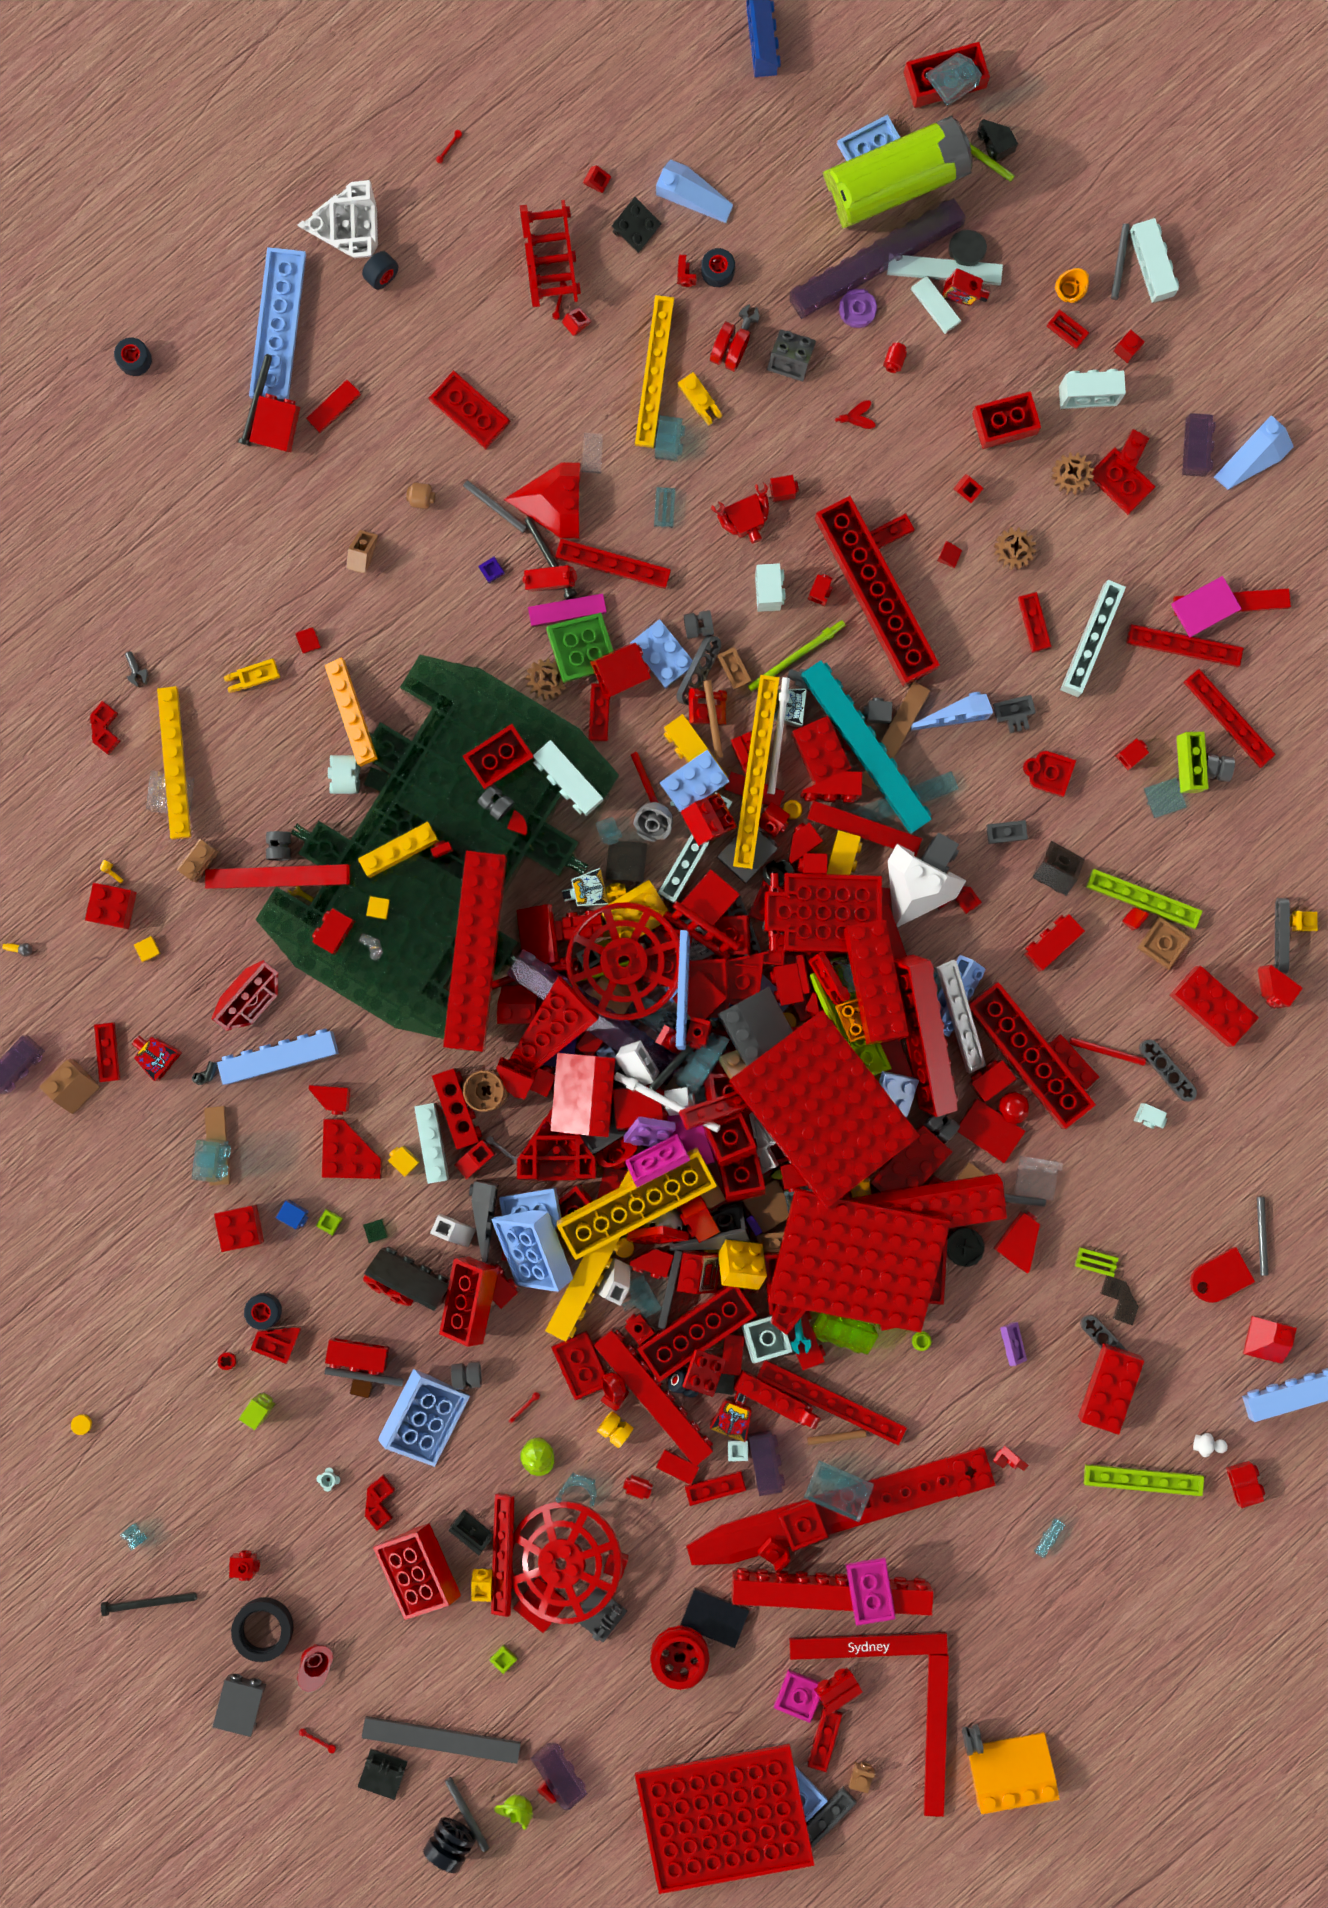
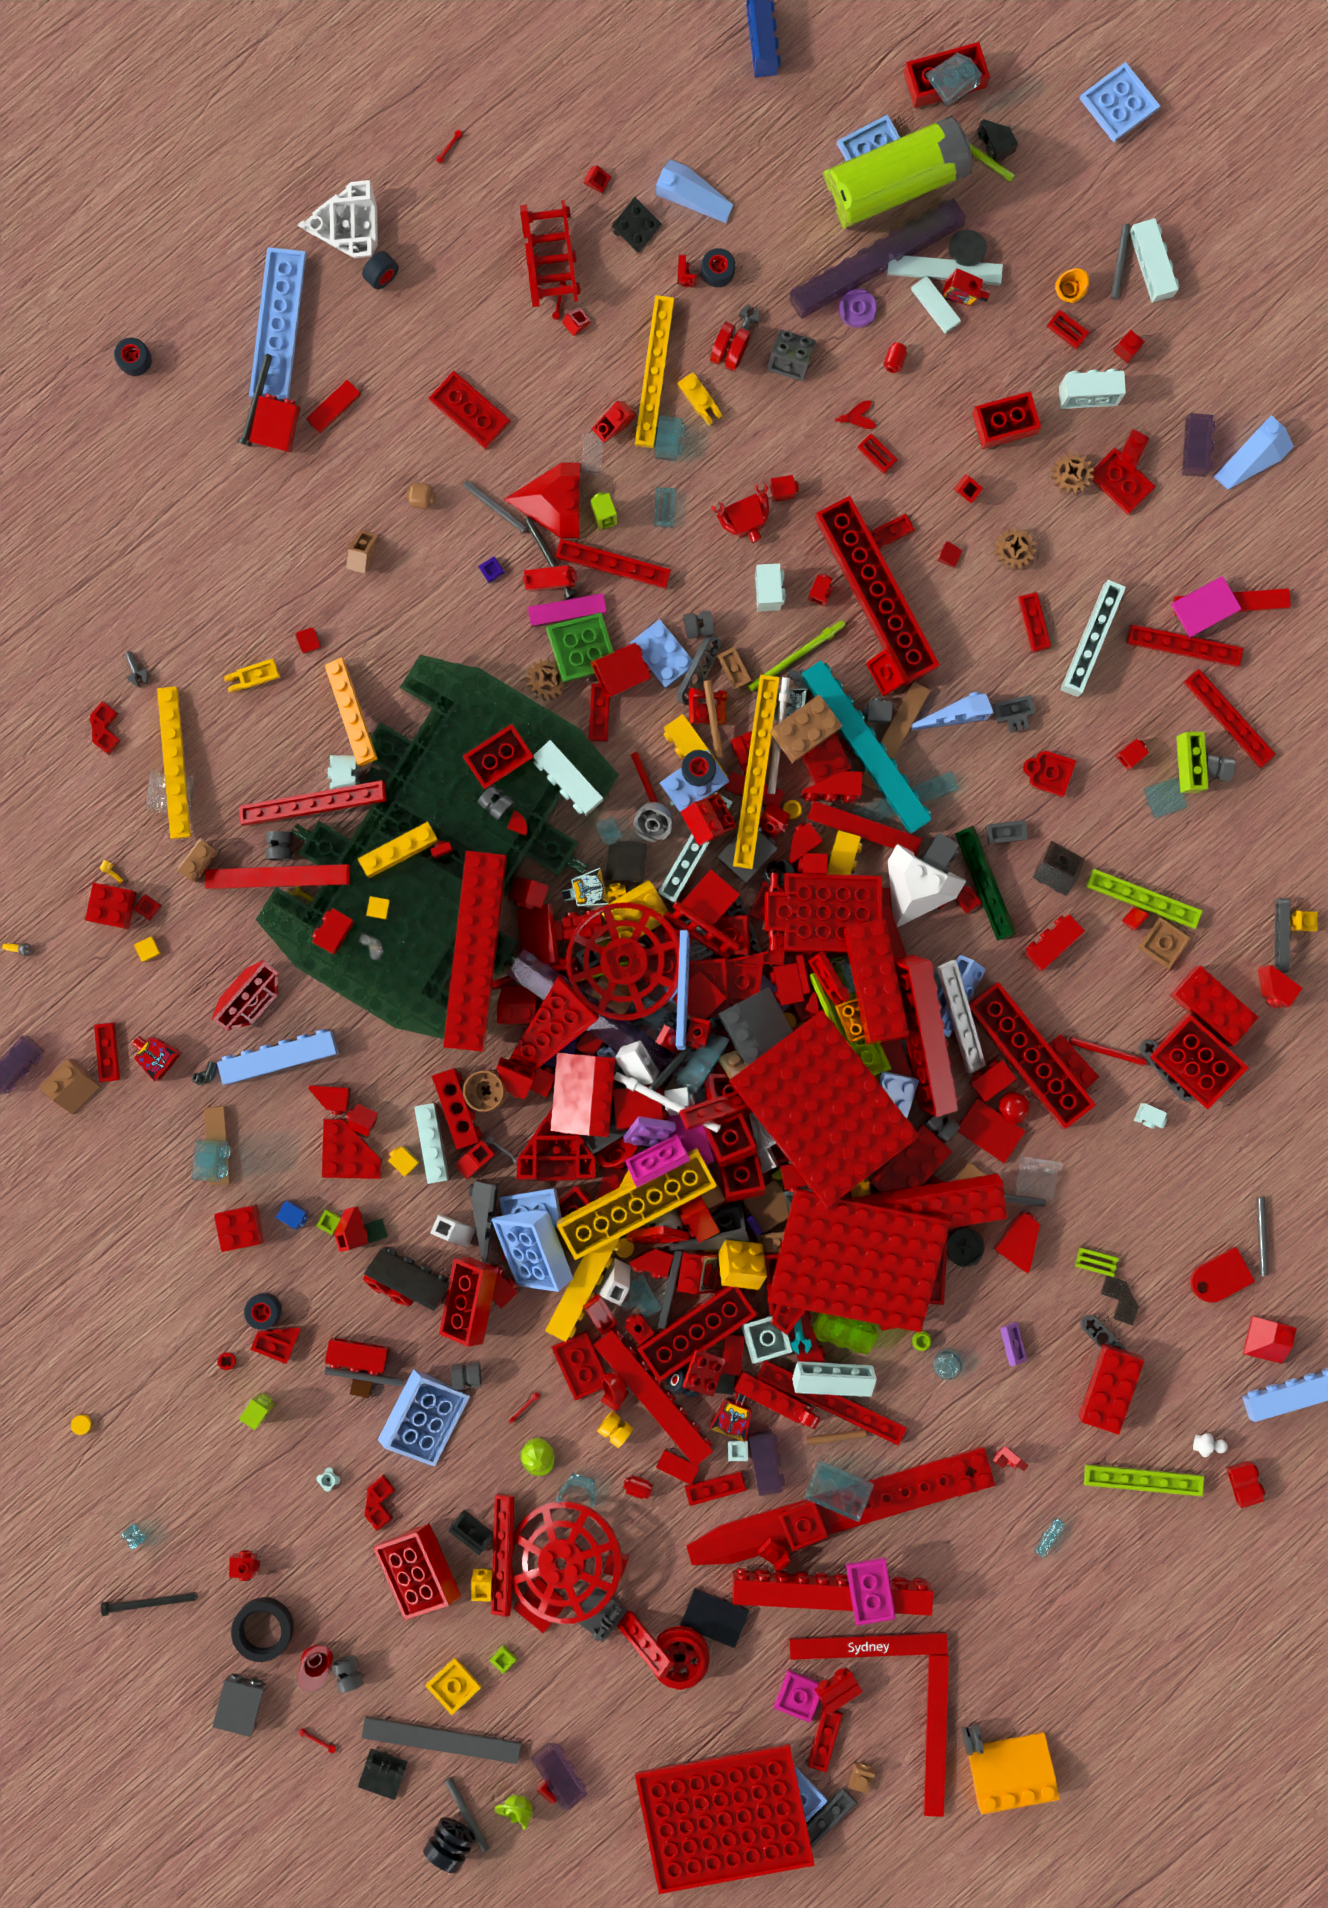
(147, 907): none -> red tile
(312, 803): none -> plate
(347, 1674): none -> dark grey wheel
(350, 1230): none -> red slope
(361, 1119): none -> red brick
(453, 1685): none -> yellow plate
(527, 893): none -> red brick
(600, 1314): none -> red tile
(604, 510): none -> lime brick
(614, 421): none -> red slope
(645, 1644): none -> red plate
(694, 763): none -> black wheel
(805, 728): none -> medium nougat brick
(834, 1379): none -> light aqua brick
(868, 455): none -> red tile
(887, 671): none -> red tile
(948, 1364): none -> clear light blue hair
(985, 883): none -> dark green plate
(1119, 102): none -> light blue plate
(1198, 1061): none -> red slope

